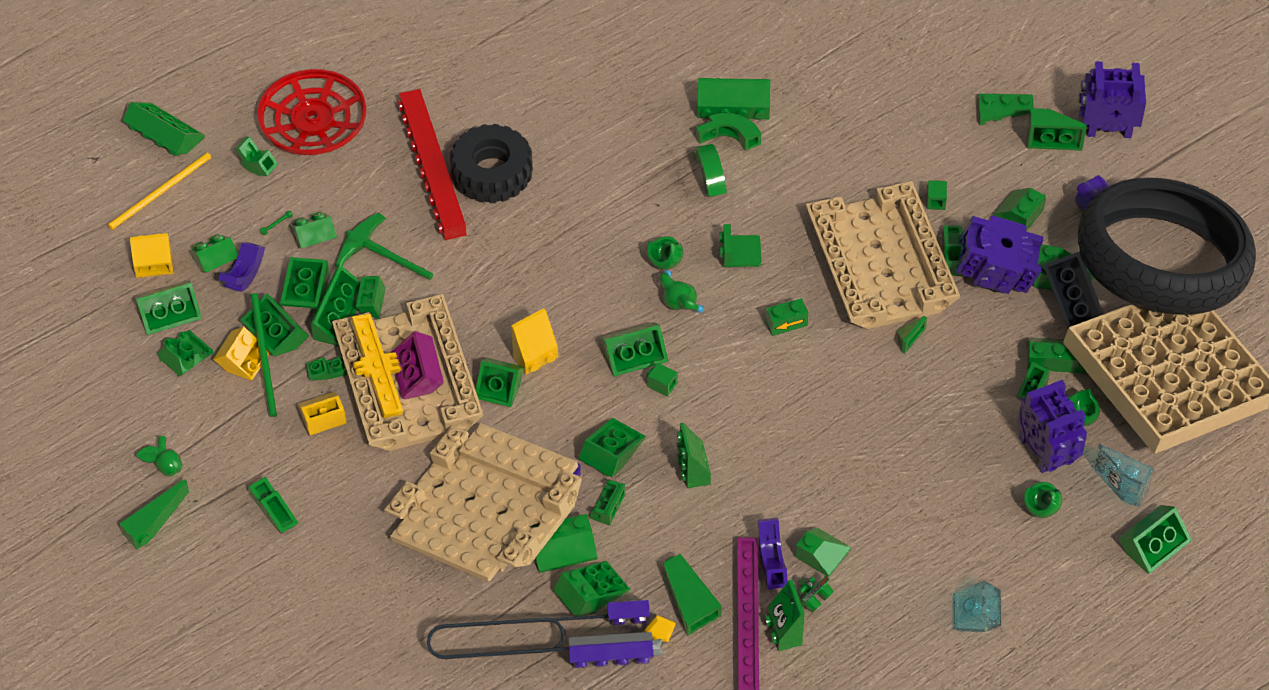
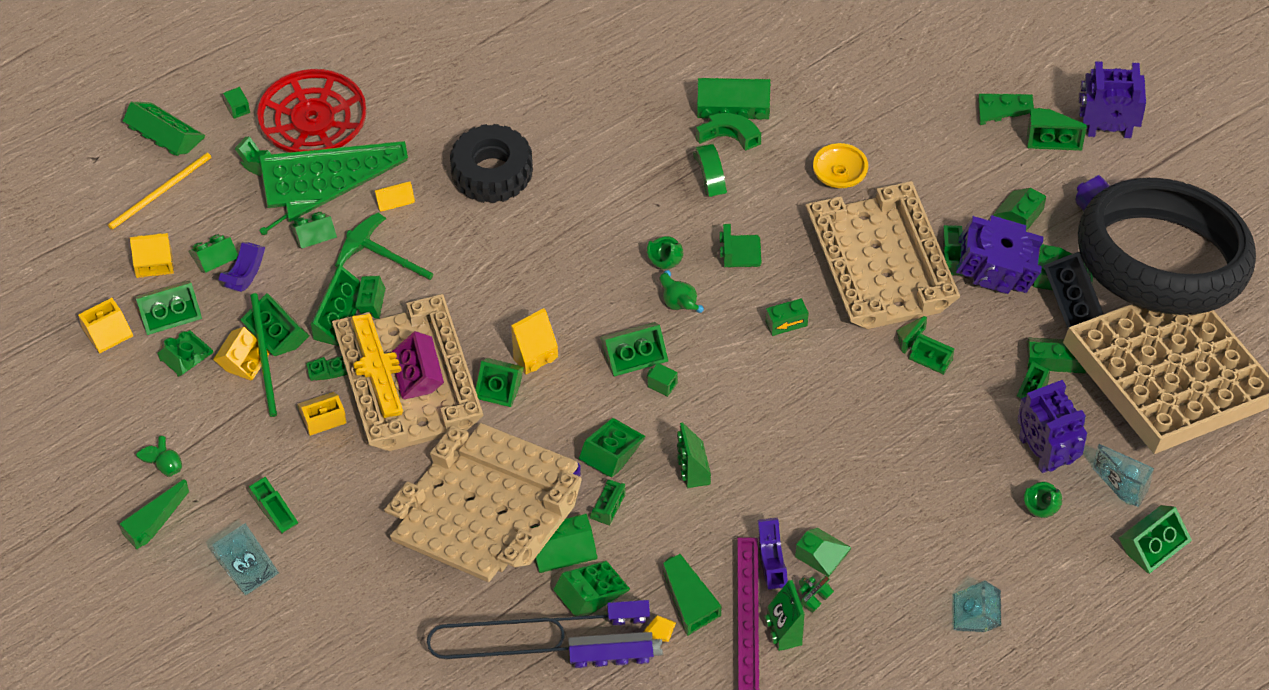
(105, 325): none -> yellow slope
(236, 102): none -> green brick
(244, 559): none -> clear light blue slope
(305, 282): green slope -> none
(318, 176): none -> green wing
(394, 196): none -> yellow slope
(432, 165): red brick -> none
(840, 165): none -> yellow dish
(932, 354): none -> green hinge
(936, 195): green brick -> none
(1085, 401): green piece -> none

